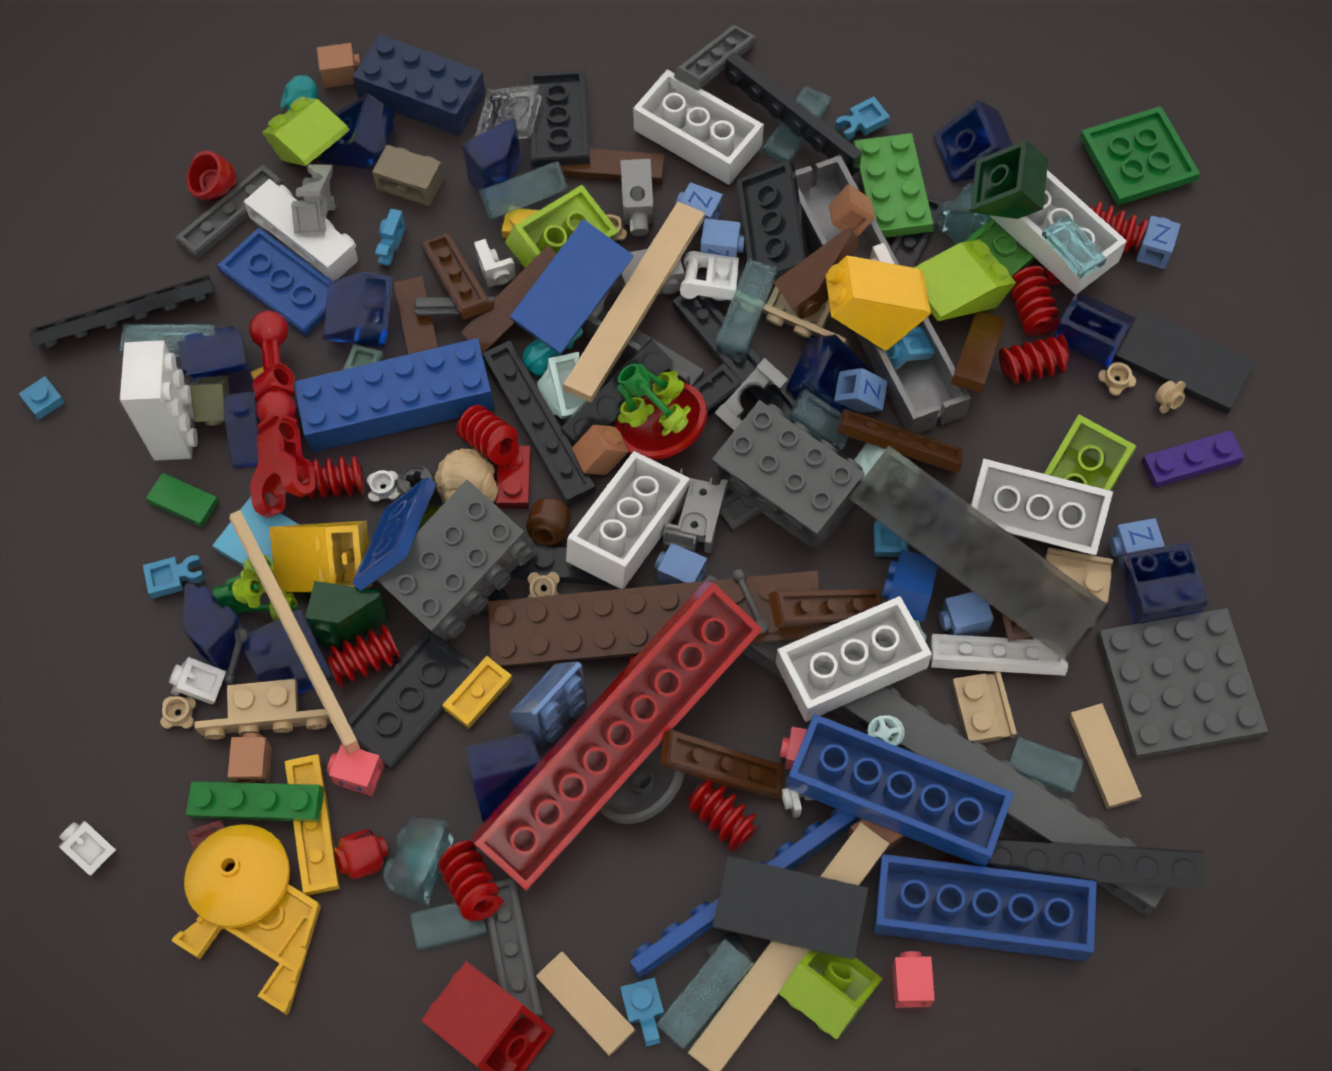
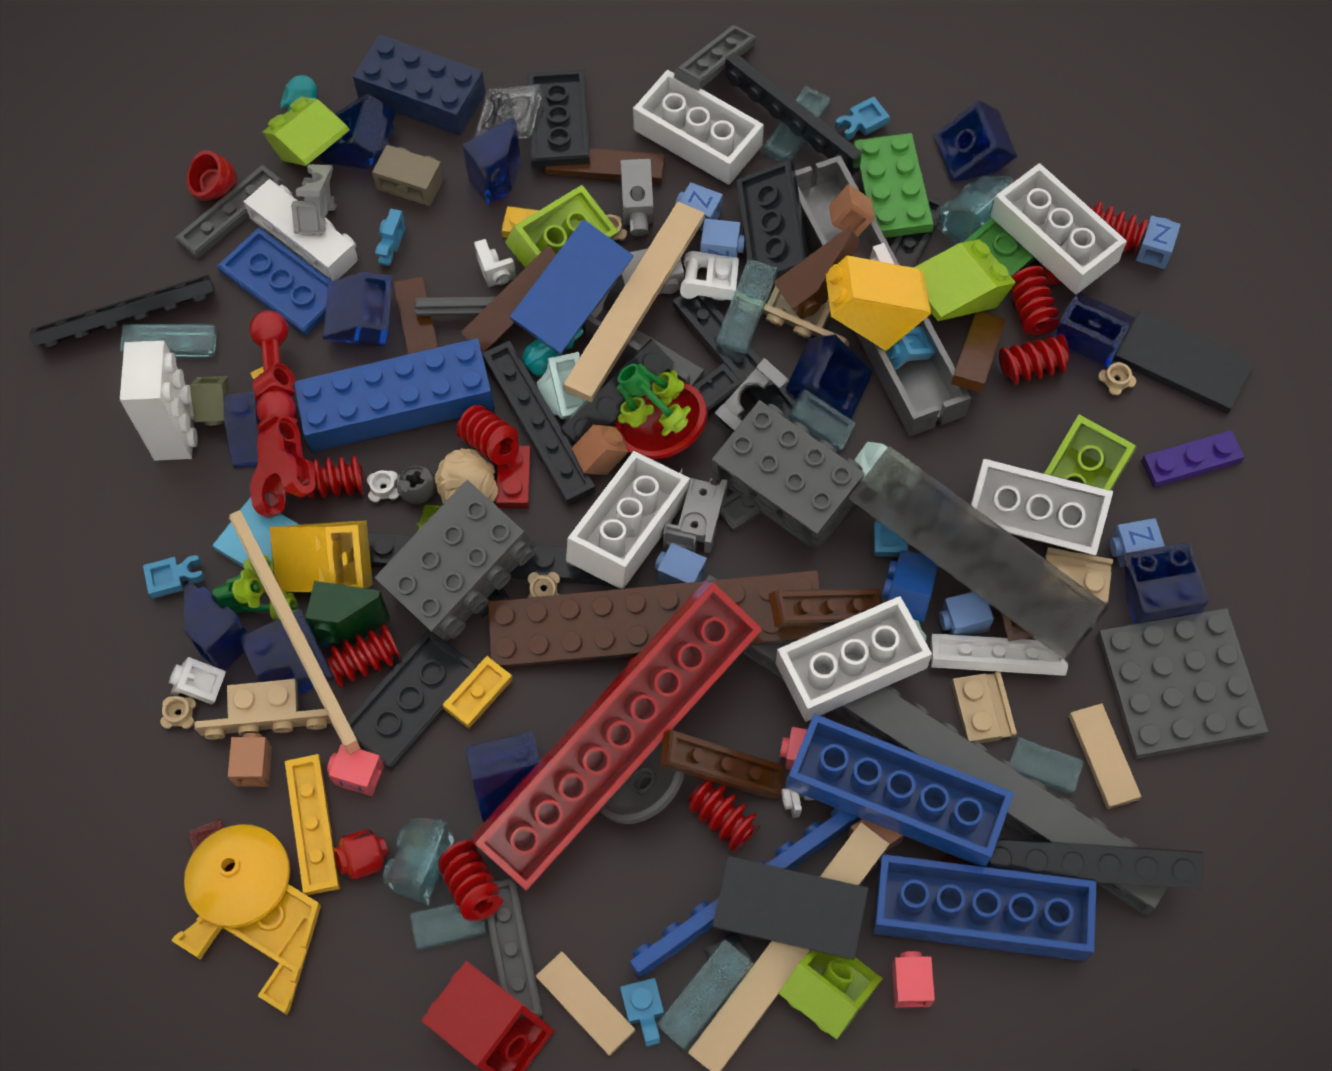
(41, 398): dark azure plate -> none
(85, 846): white bracket -> none
(182, 500): green tile -> none
(213, 353): clear blue slope -> none
(240, 636): dark grey hinge -> none
(255, 801): green plate -> none
(337, 64): nougat brick -> none
(362, 355): sand green tile -> none
(394, 533): blue tile -> none
(456, 276): reddish brown tile -> none
(523, 190): clear light blue tile -> none
(548, 521): reddish brown head -> none
(551, 703): medium blue slope -> none
(739, 576): dark grey hinge -> none
(861, 390): medium blue brick -> none
(879, 730): light aqua wheel -> none
(901, 440): reddish brown tile -> none
(1010, 182): dark green slope -> none
(1074, 246): clear light blue tile -> none
(1139, 155): green plate -> none
(1170, 395): tan plate -> none

